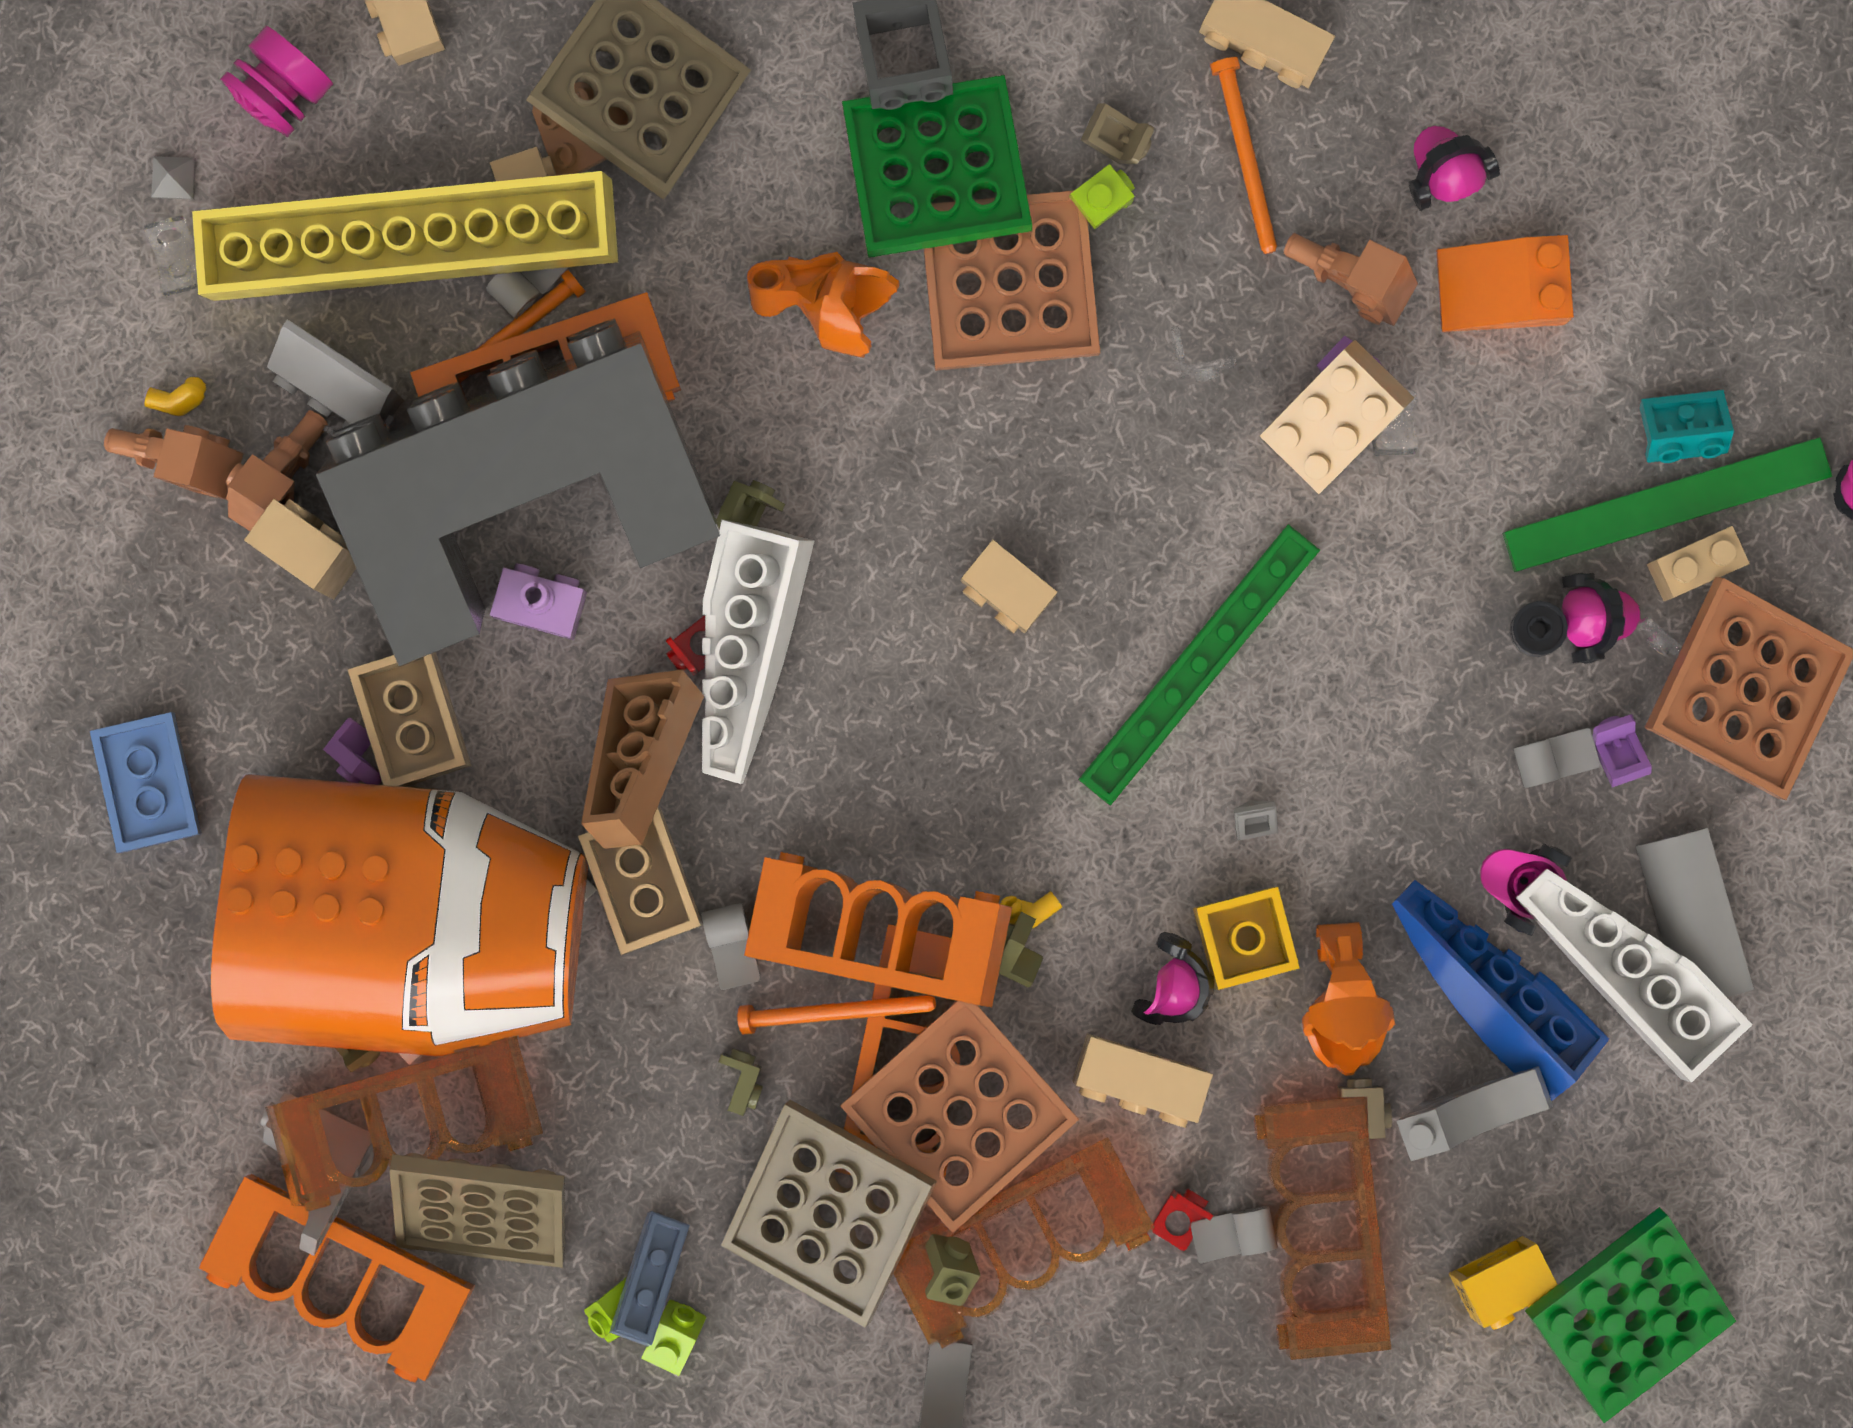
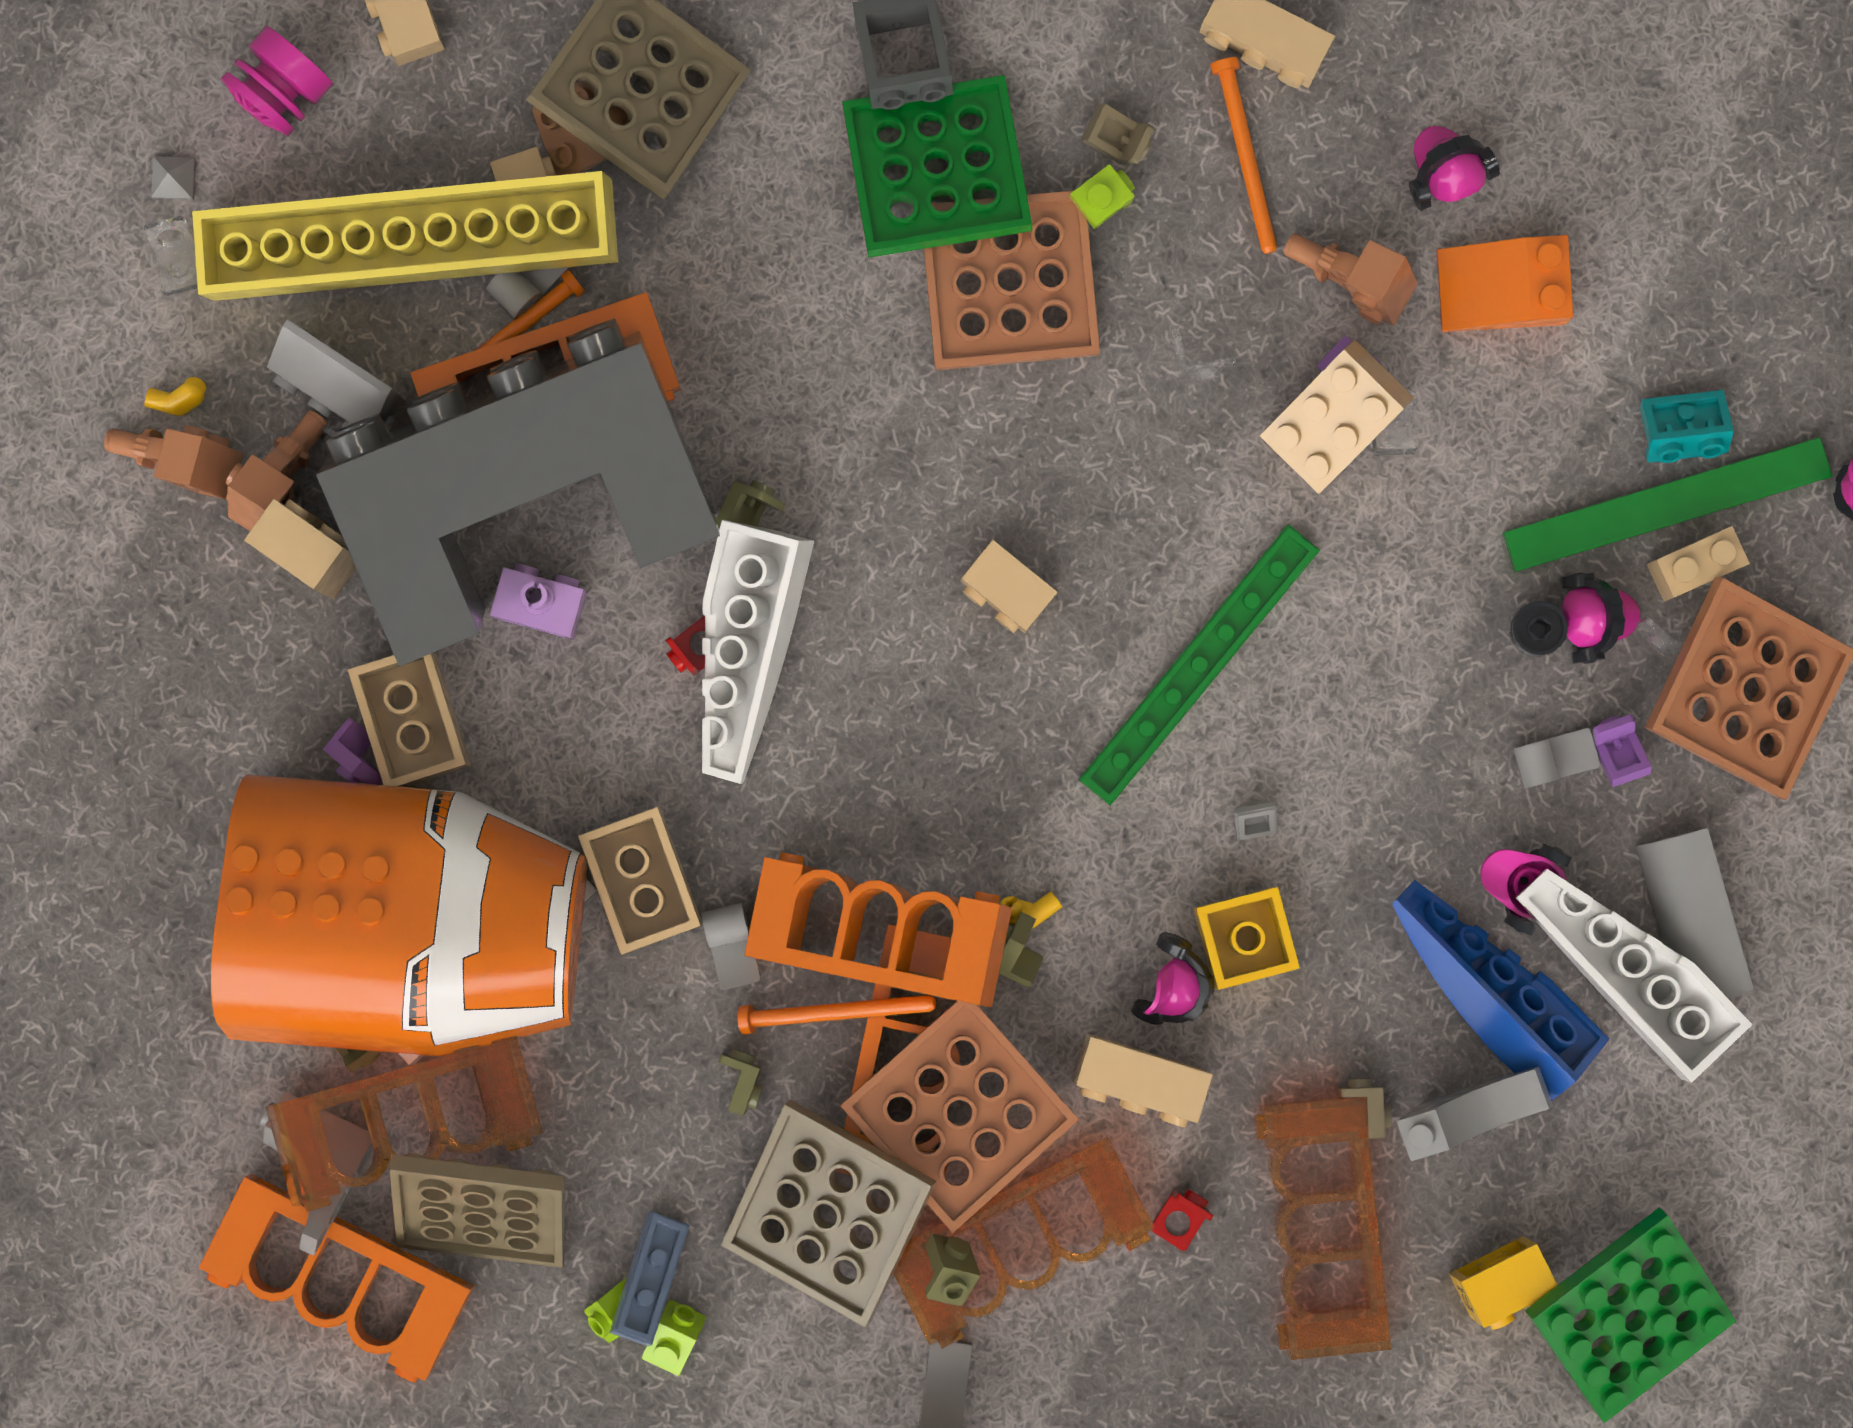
(145, 782): medium blue plate -> none
(636, 752): medium nougat wedge -> none
(829, 293): orange piece -> none
(1233, 1234): light grey panel -> none
(1348, 1017): orange piece -> none

